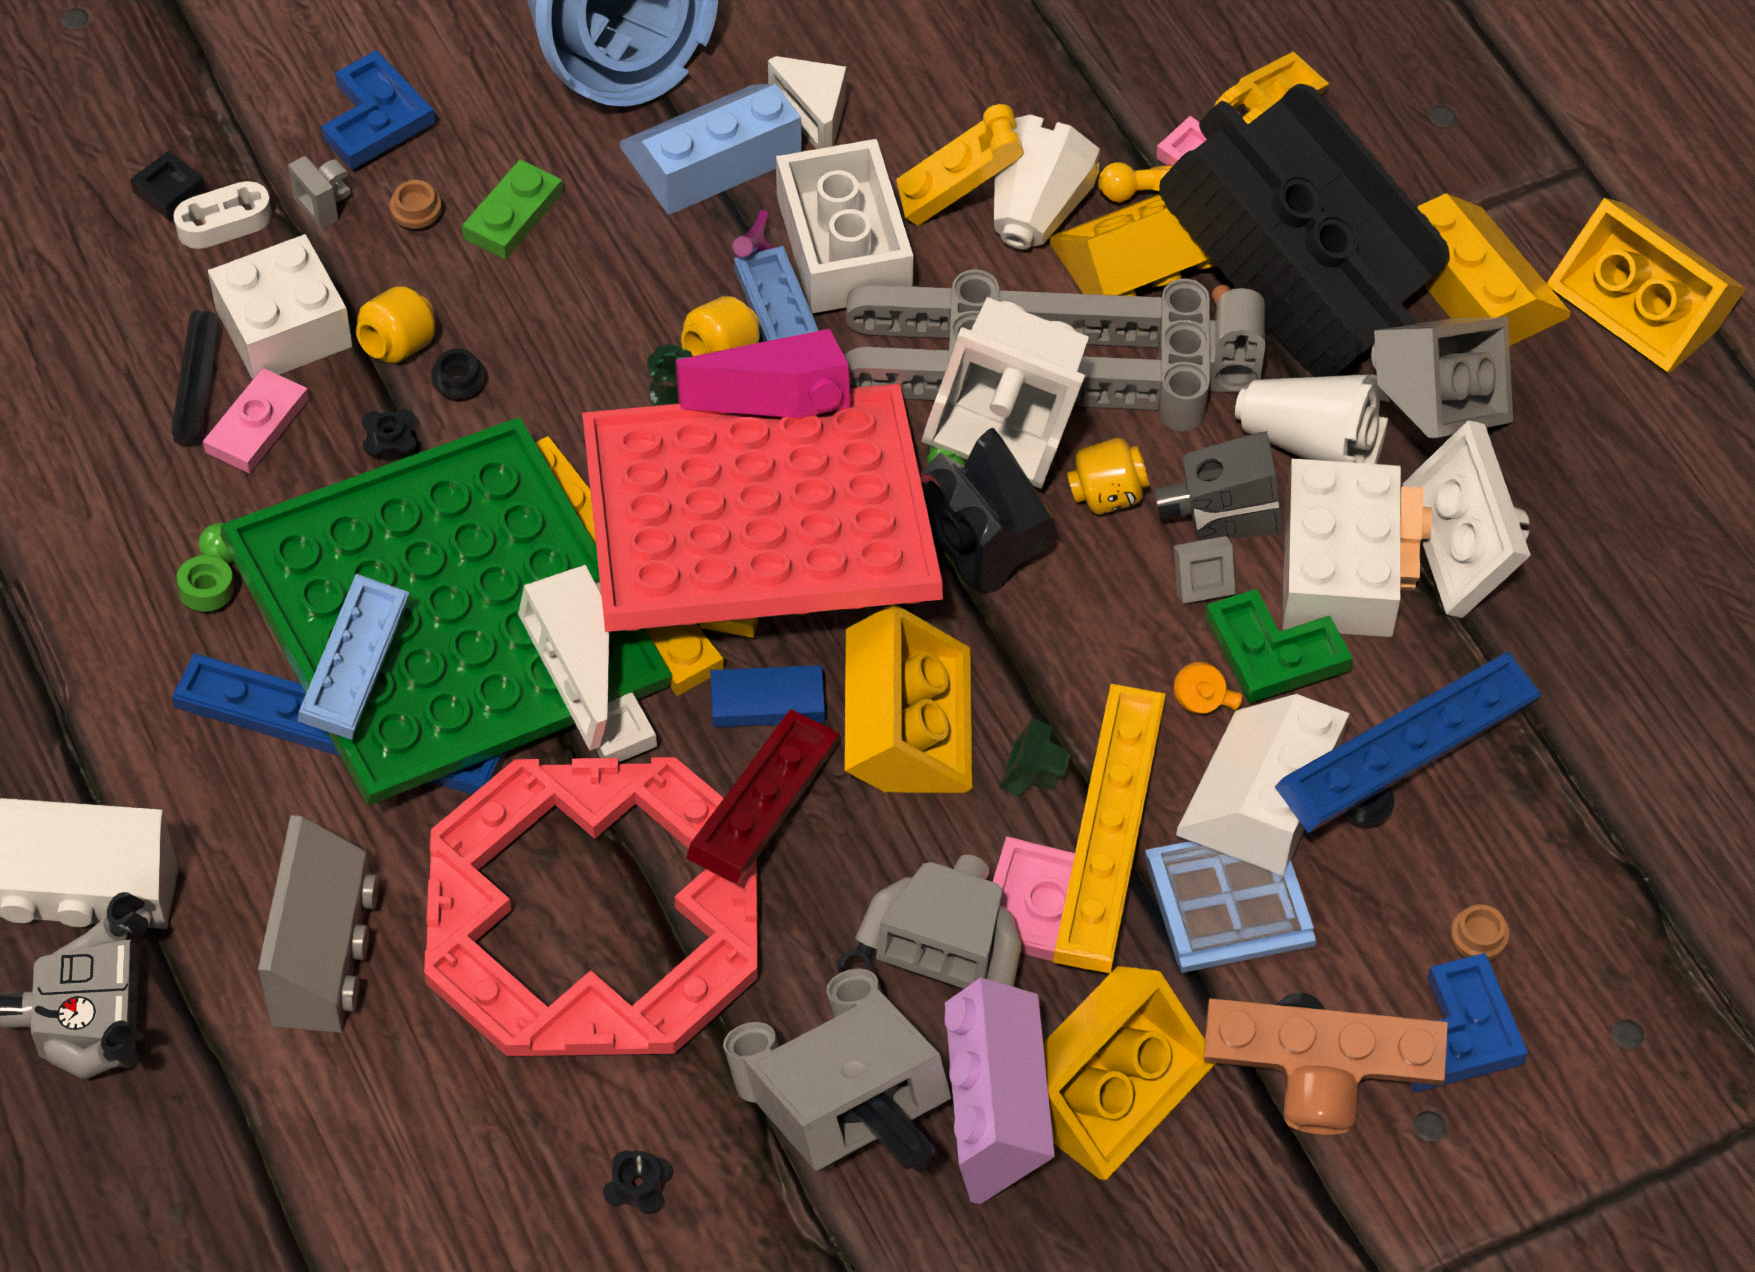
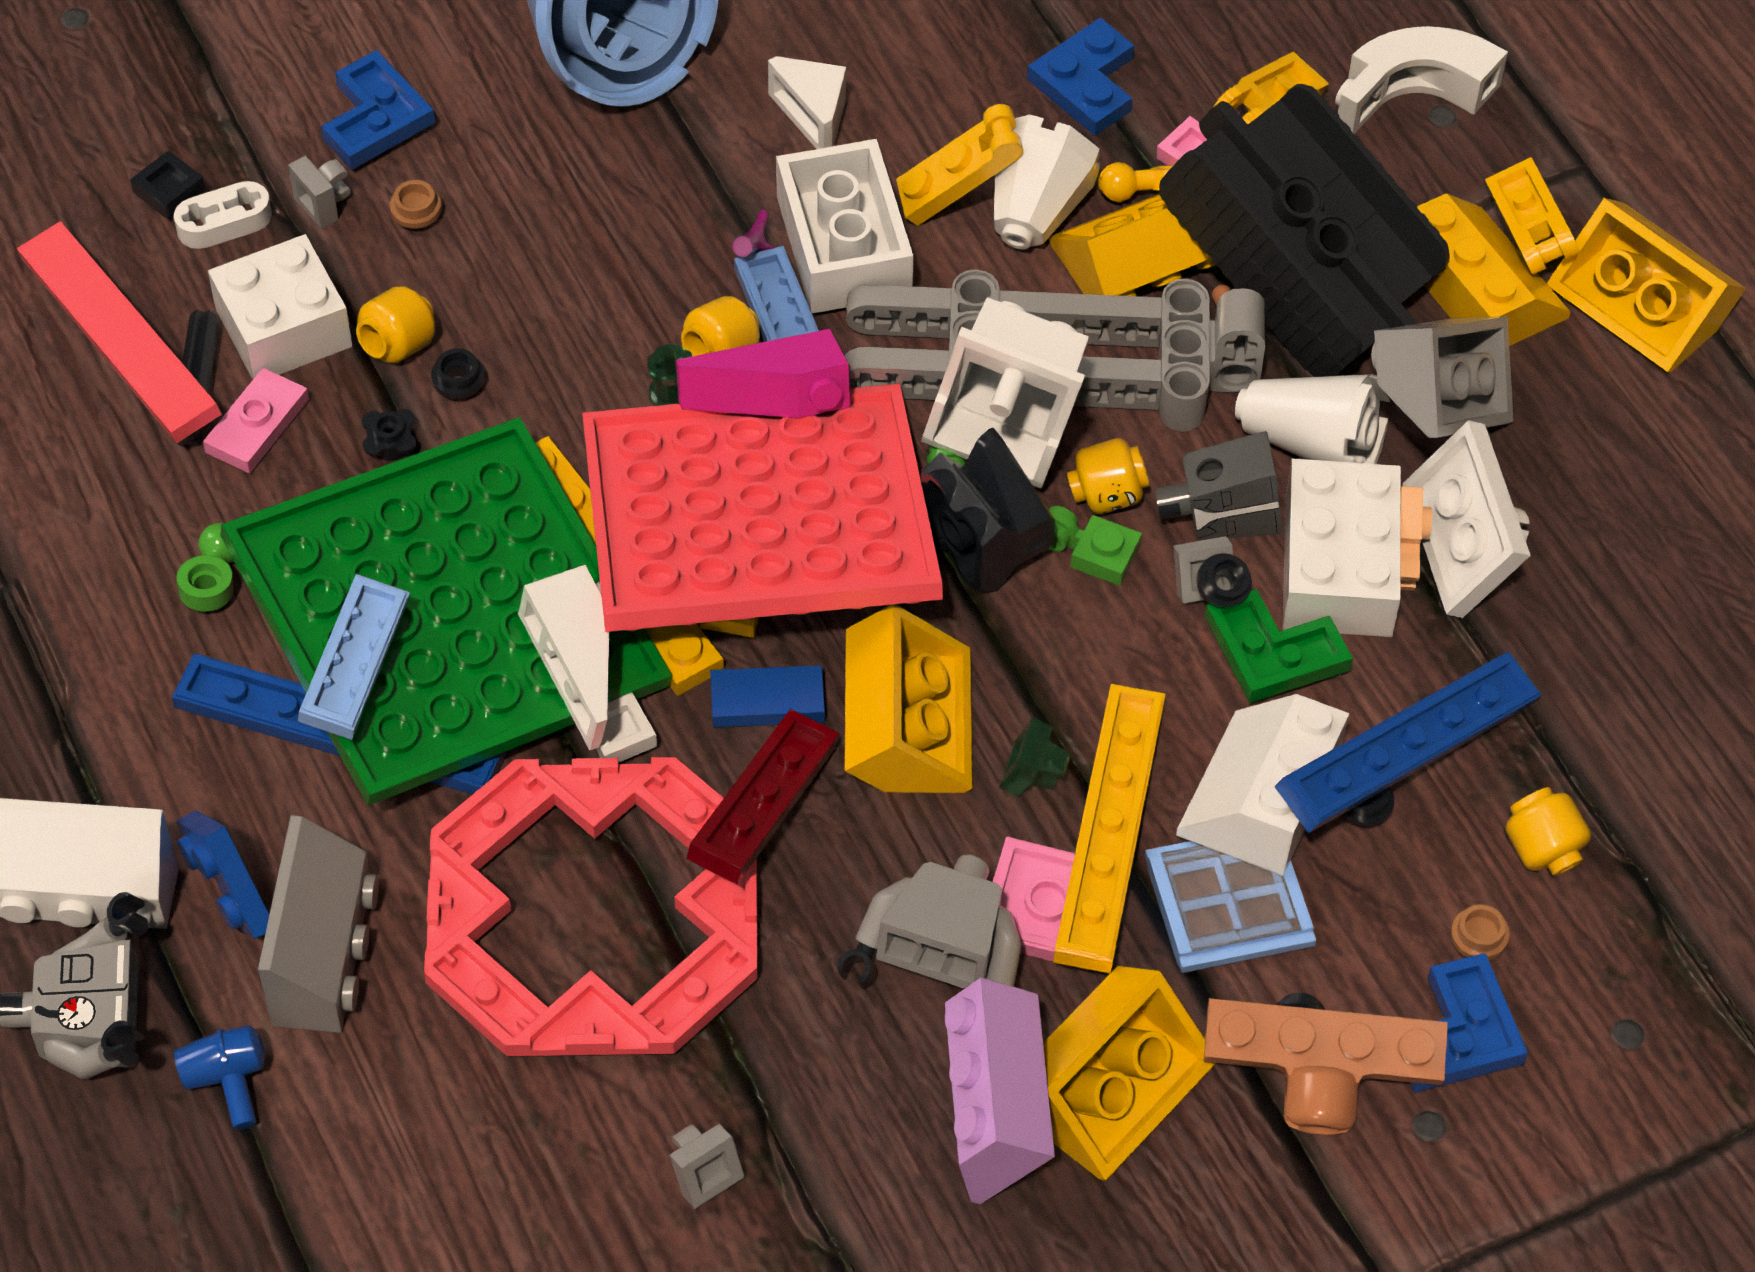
(119, 332): none -> coral tile
(211, 849): none -> blue plate
(224, 1060): none -> blue piece
(512, 209): bright green plate -> none
(632, 1165): black plate -> none
(705, 1163): none -> light grey tile
(715, 146): light blue slope -> none
(844, 1079): light grey piece -> none
(1077, 76): none -> blue plate
(1099, 550): none -> bright green plate
(1203, 689): light orange piece -> none
(1234, 570): none -> black plate
(1420, 61): none -> white arch
(1531, 215): none -> yellow plate
(1548, 831): none -> yellow head

